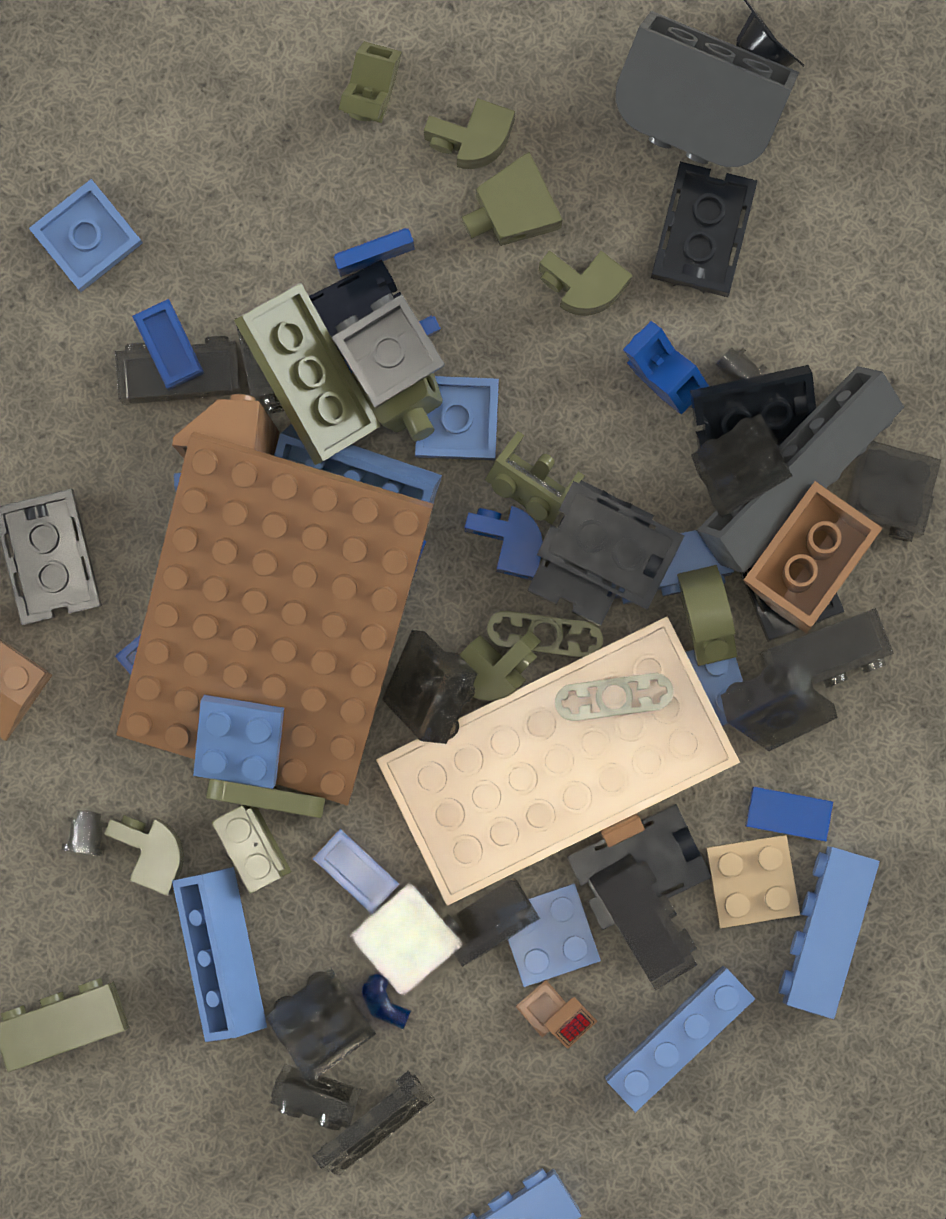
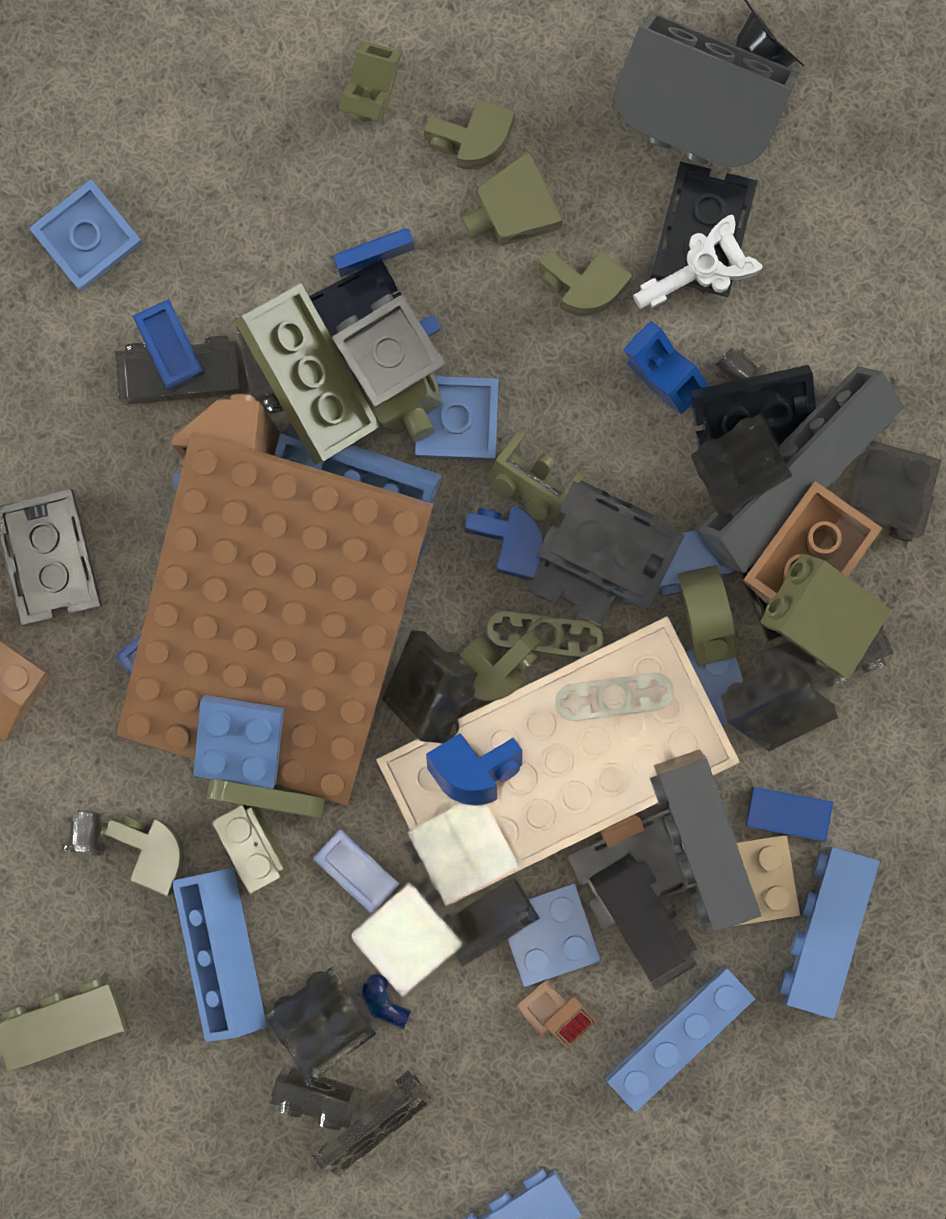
(460, 851): none -> clear smoke plate
(472, 778): none -> blue brick
(703, 266): none -> white piece
(709, 847): none -> dark grey brick
(825, 615): none -> olive panel

